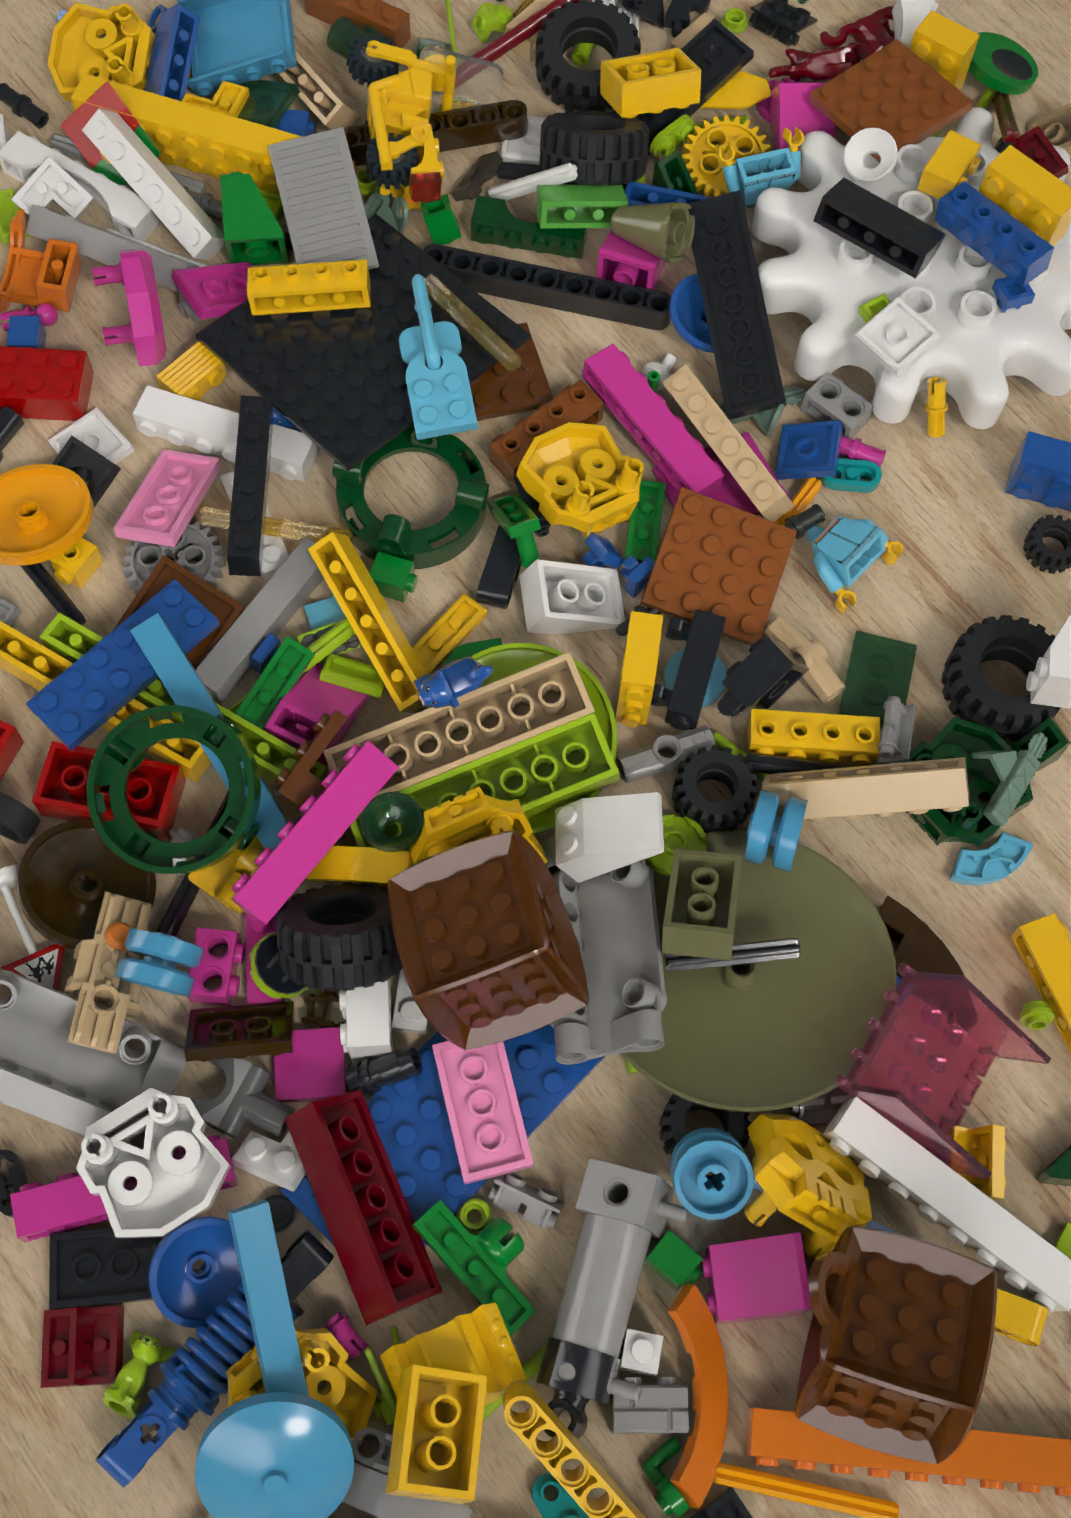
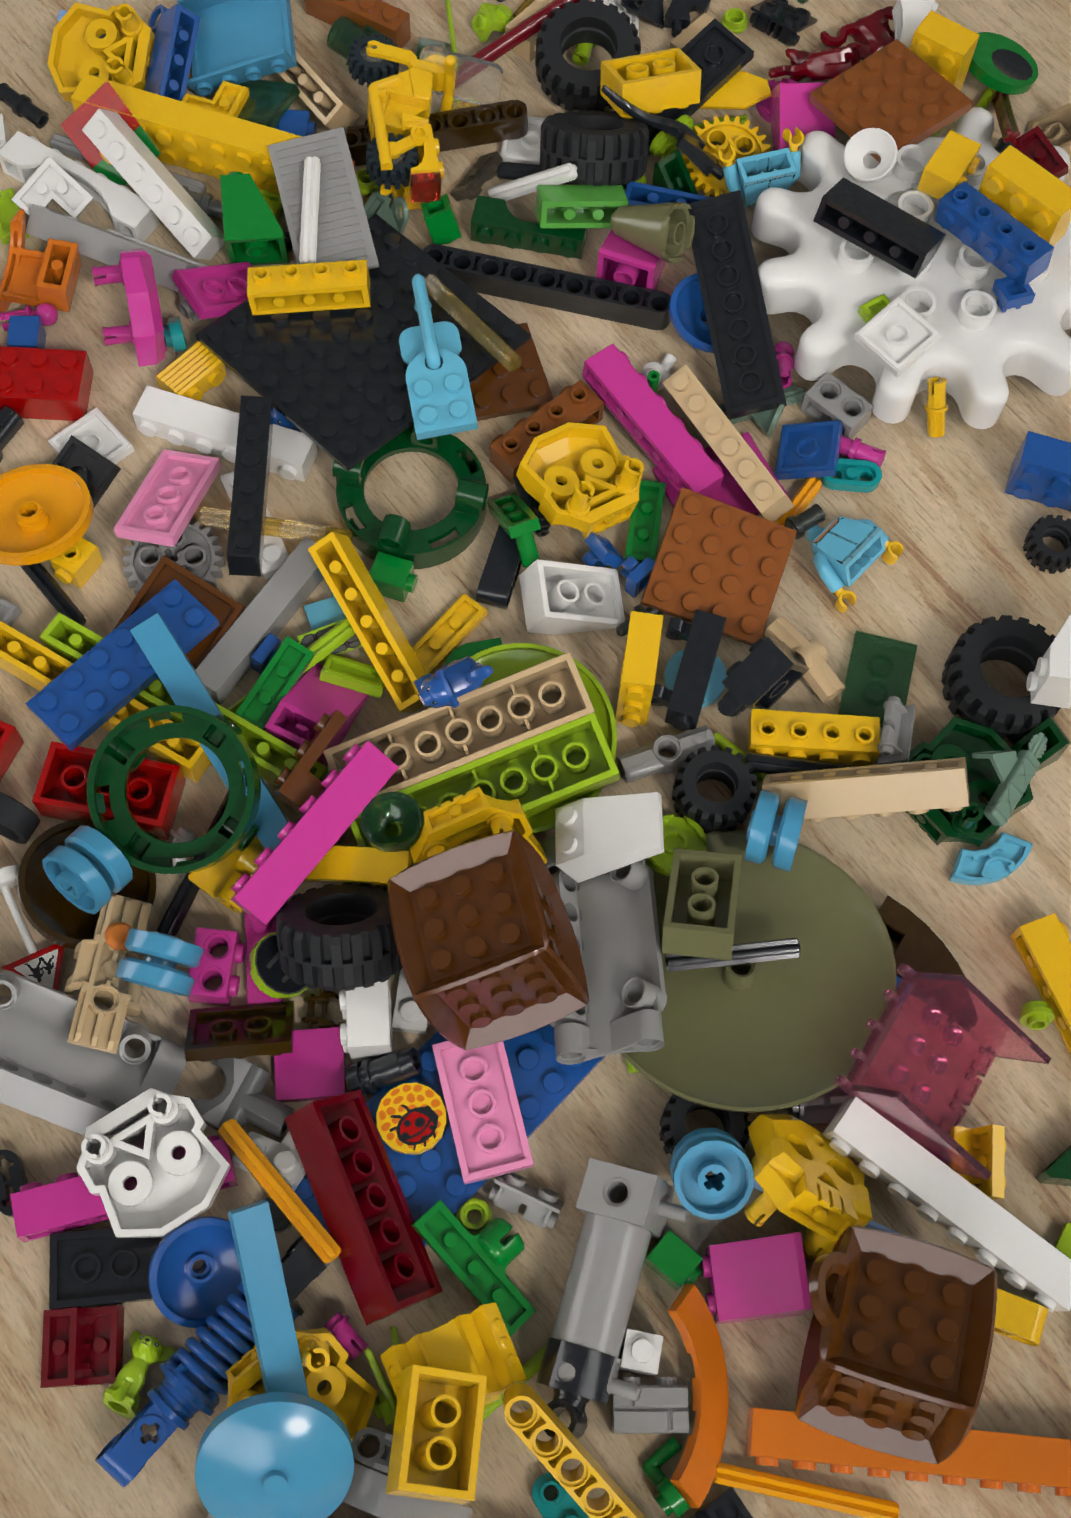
(87, 869): none -> dark azure wheel
(174, 334): none -> teal plate
(279, 1191): none -> light orange axle
(310, 210): none -> white axle
(411, 1118): none -> tile
(687, 142): none -> black piece
(785, 354): none -> dark pink pin

